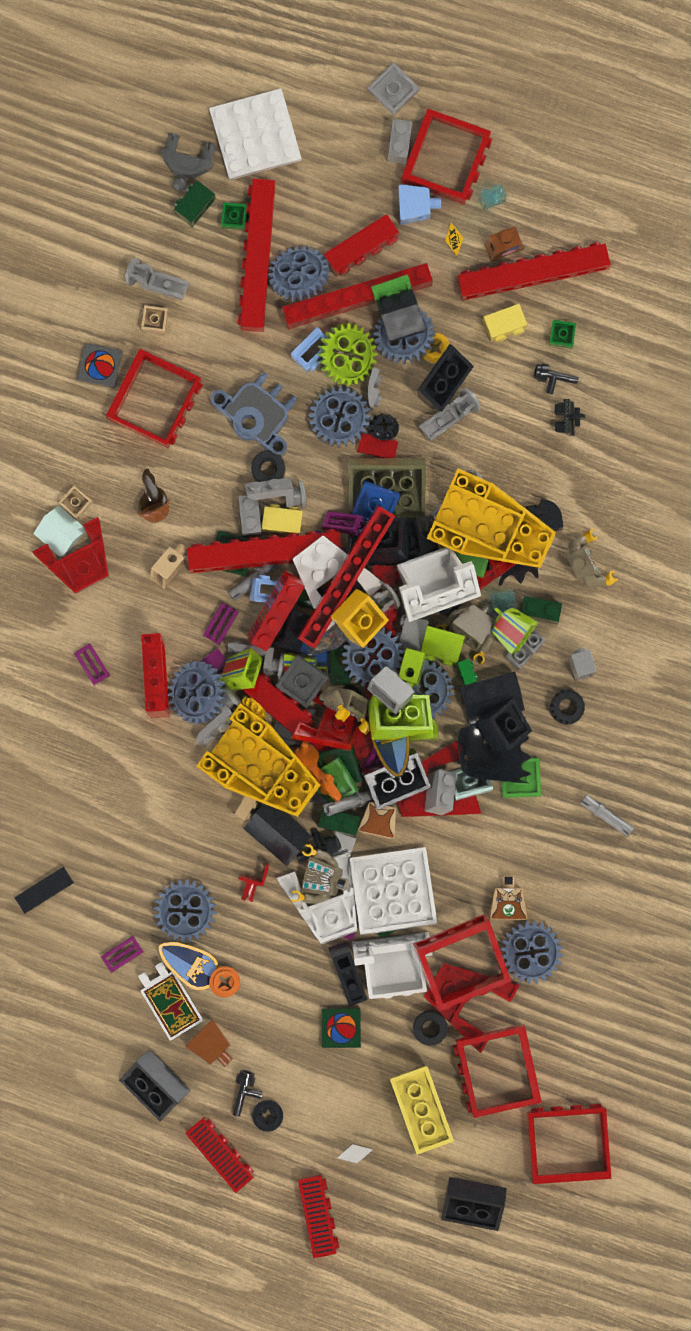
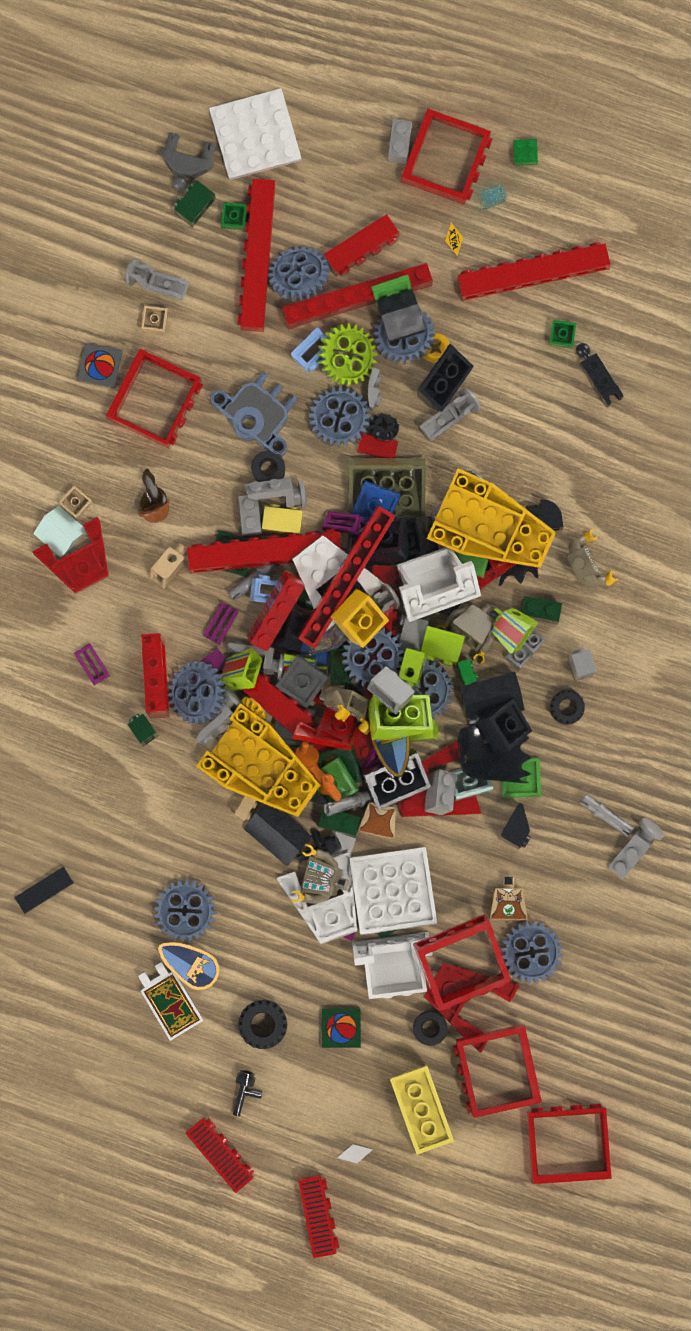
(108, 963): magenta tile -> none
(142, 729): none -> dark green brick
(154, 1085): black slope -> none
(211, 1045): dark orange torso -> none
(224, 991): orange gear -> none
(251, 884): red bracket -> none
(275, 1036): none -> black tyre
(275, 1110): black gear -> none
(347, 973): black slope -> none
(393, 89): light grey tile -> none
(416, 204): light blue torso -> none
(474, 1204): black slope -> none
(503, 600): clear light blue piece -> none
(504, 244): dark orange torso -> none
(505, 323): light yellow brick -> none
(516, 829): none -> black slope
(525, 152): none -> green piece
(542, 372): black piece -> none
(570, 419): black hips -> none
(598, 375): none -> black plate
(636, 847): none -> light grey piece

